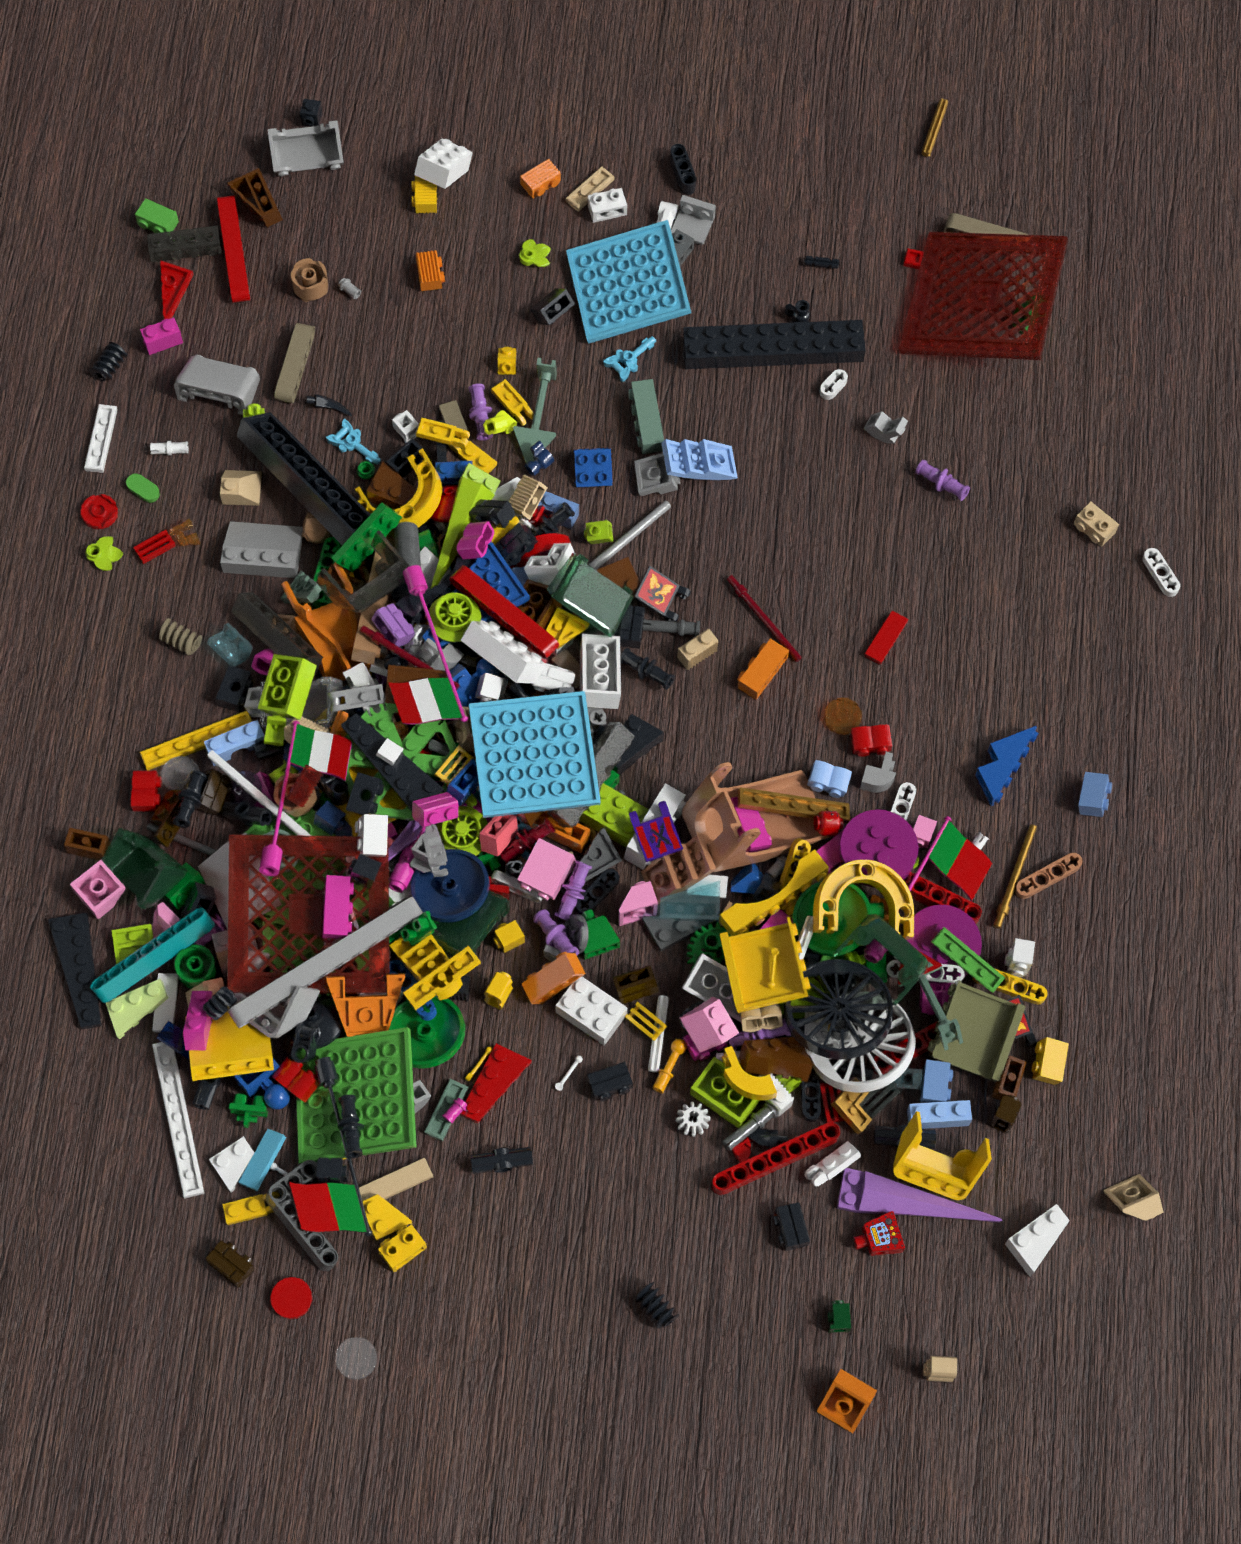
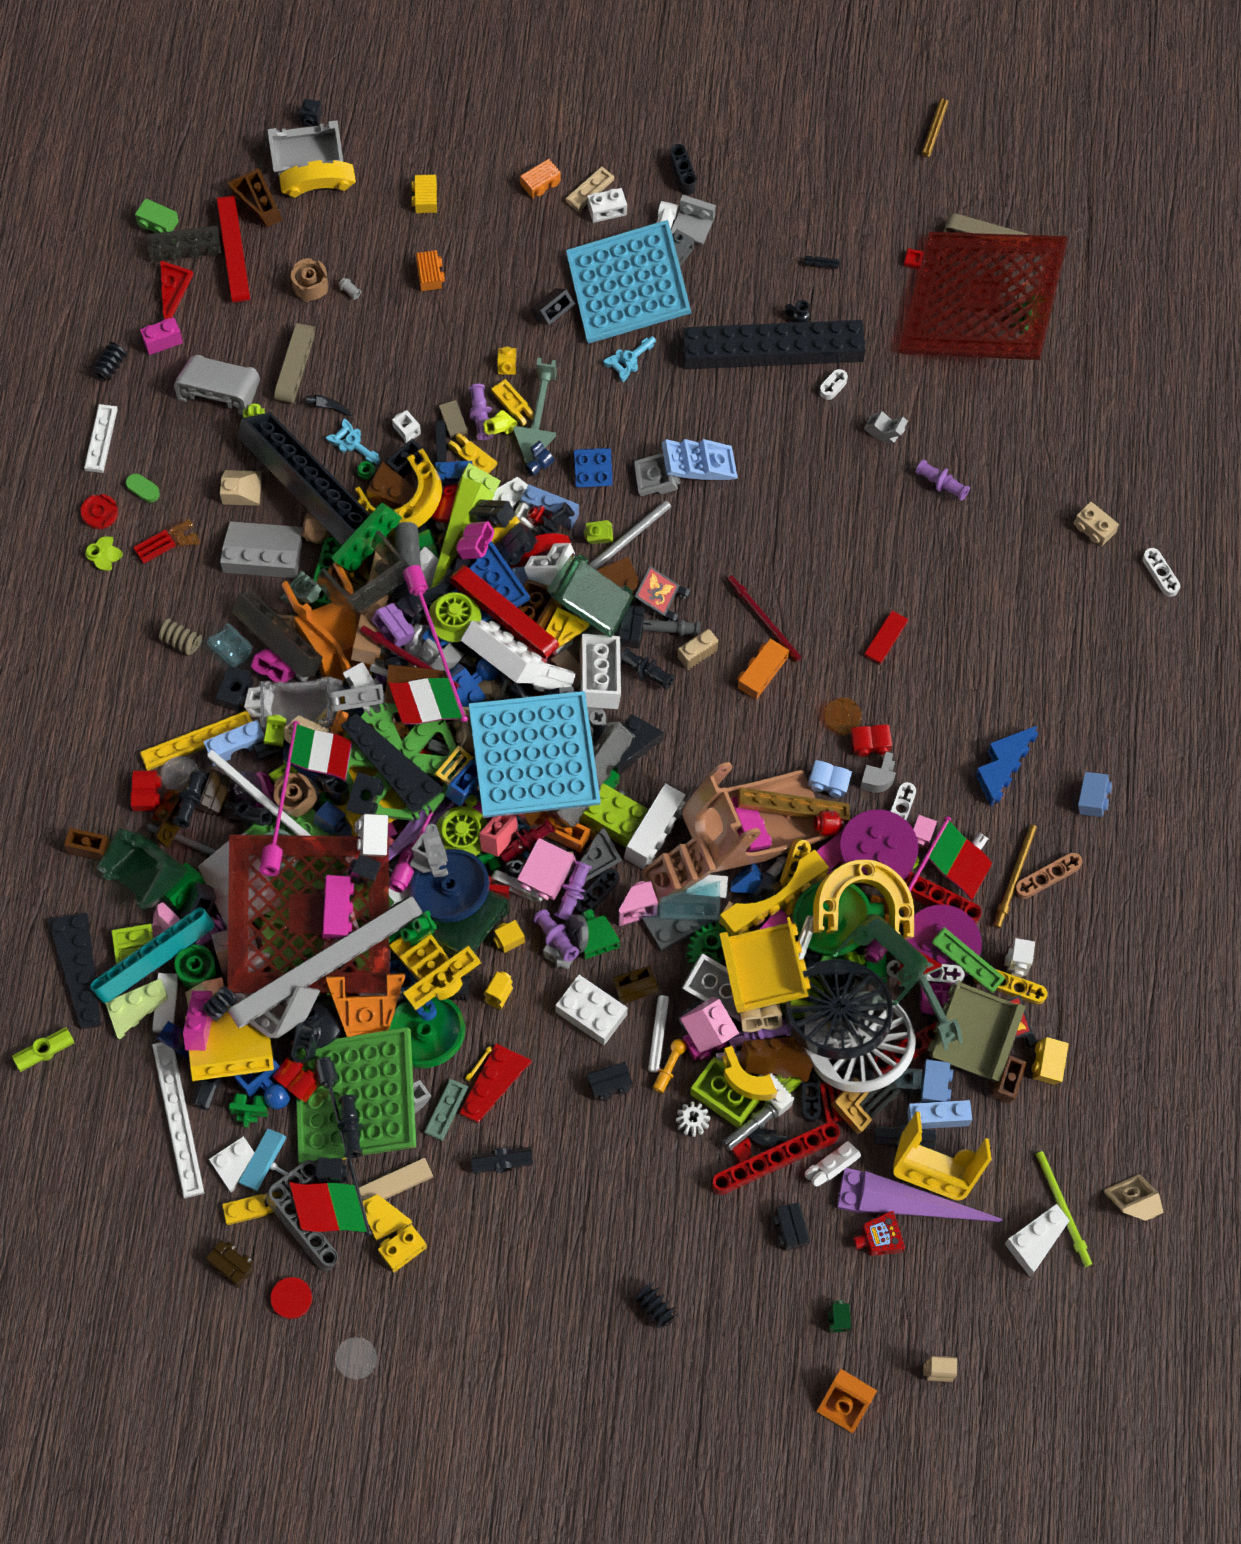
(32, 1056): none -> lime piece
(98, 889): bright pink slope -> none
(169, 448): white pin -> none
(287, 686): lime brick -> none
(303, 786): clear red brick -> none
(316, 176): none -> yellow brick
(389, 752): white tile -> none
(435, 809): dark pink brick -> none
(442, 433): yellow hinge -> none
(443, 163): white brick -> none
(454, 1111): dark pink pin -> none
(489, 687): white brick -> none
(527, 496): tan brick -> none
(534, 254): lime plate -> none
(553, 978): orange brick -> none
(559, 1086): white hinge -> none
(634, 1011): yellow tile -> none
(647, 416): sand green brick -> none
(658, 835): flag -> none
(774, 951): yellow hinge -> none
(1006, 1113): dark brown brick -> none
(1080, 1245): none -> lime bar

